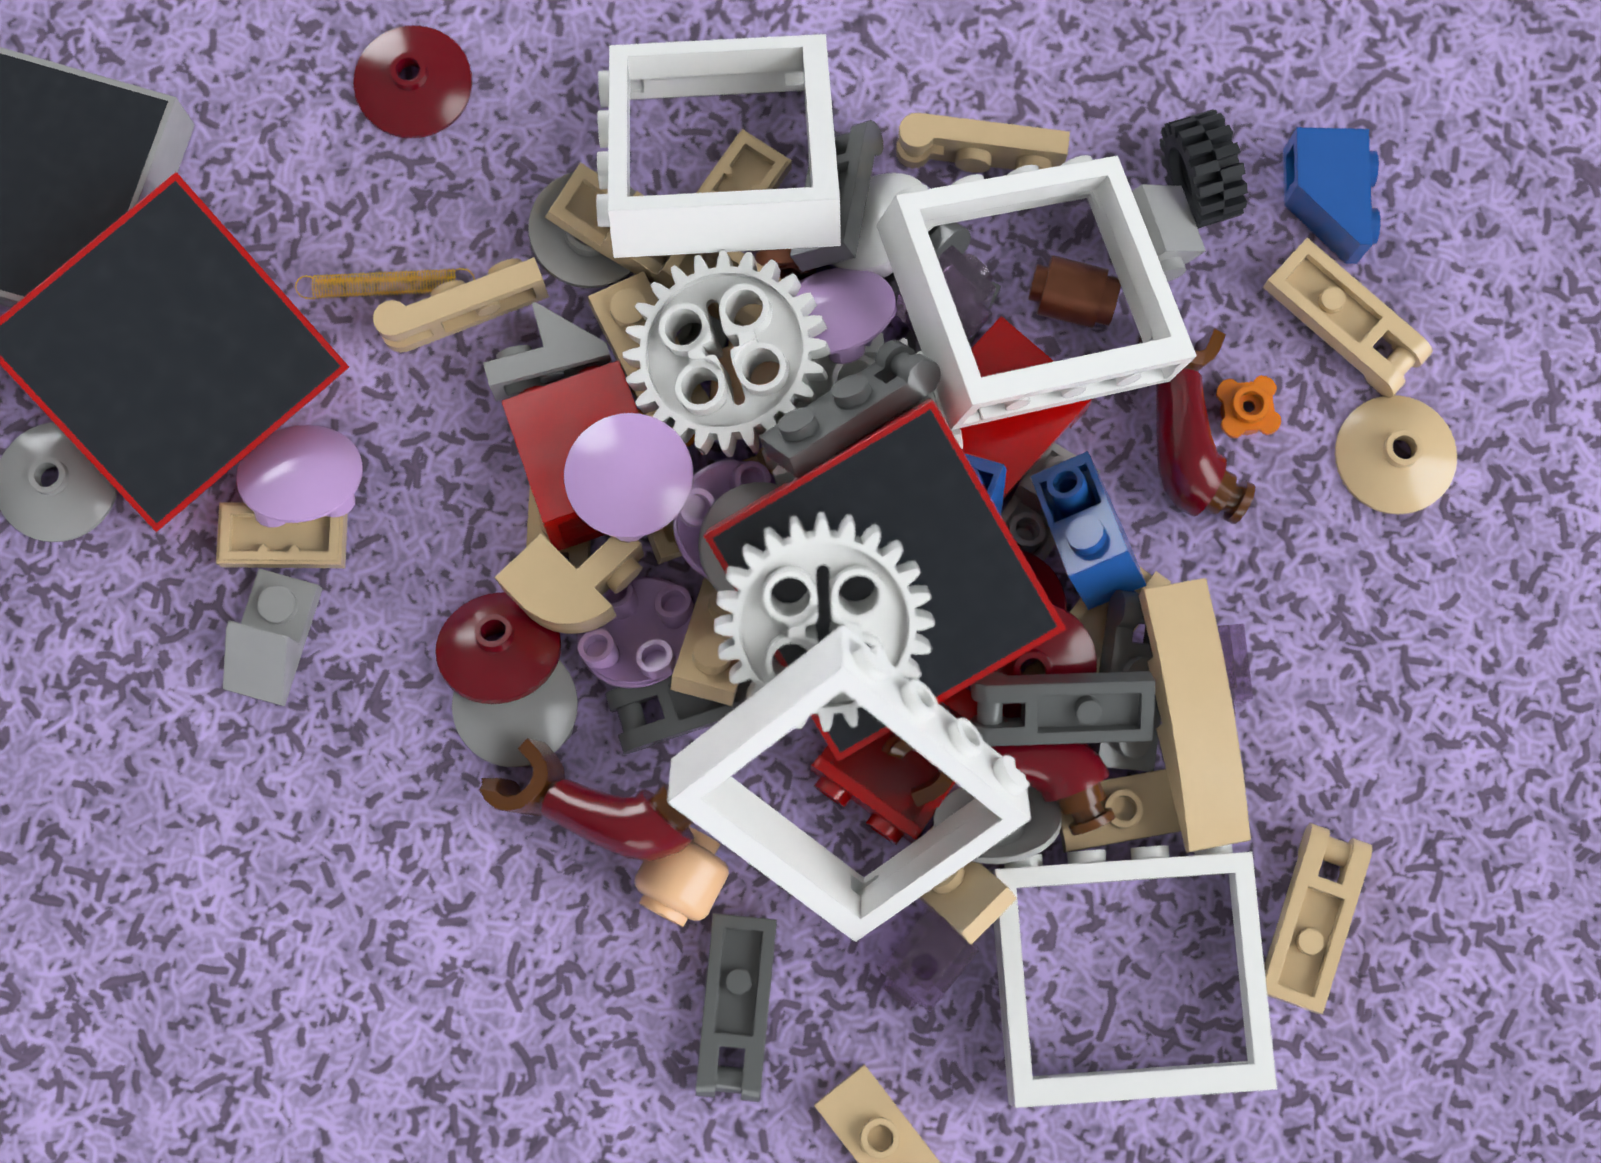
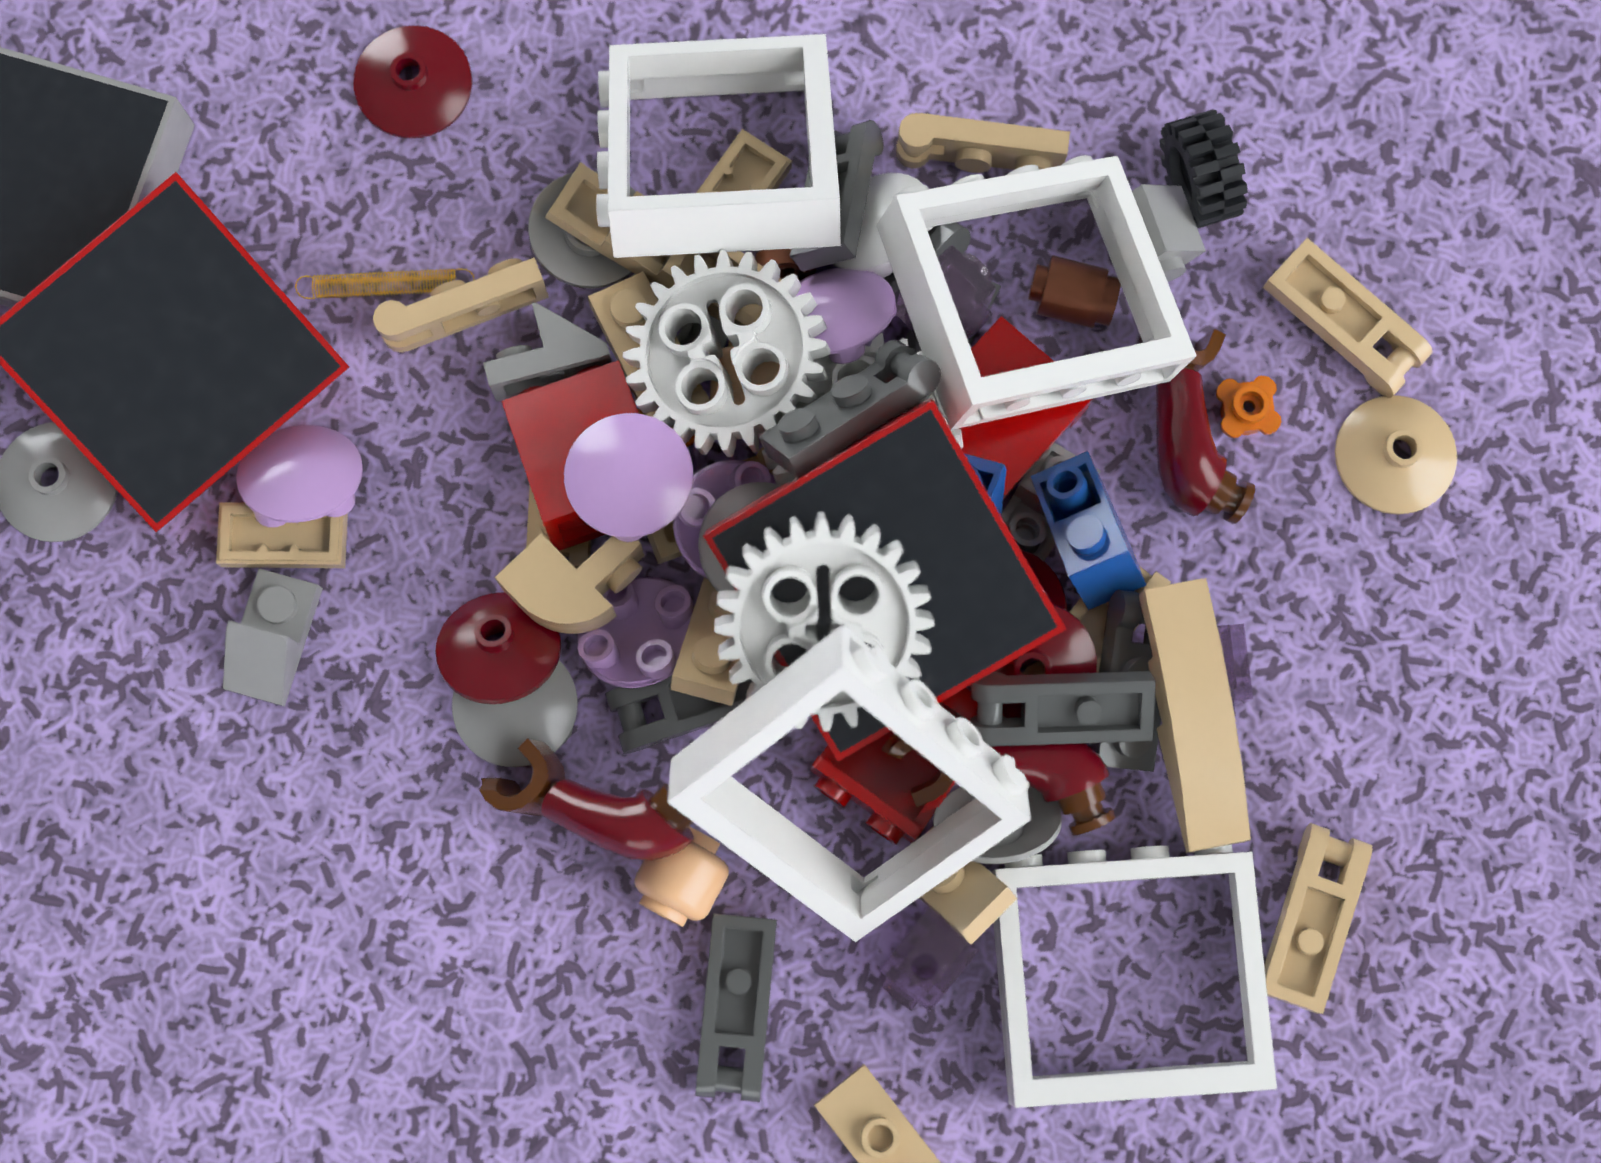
(1141, 809): tan plate -> none
(1330, 187): blue slope -> none

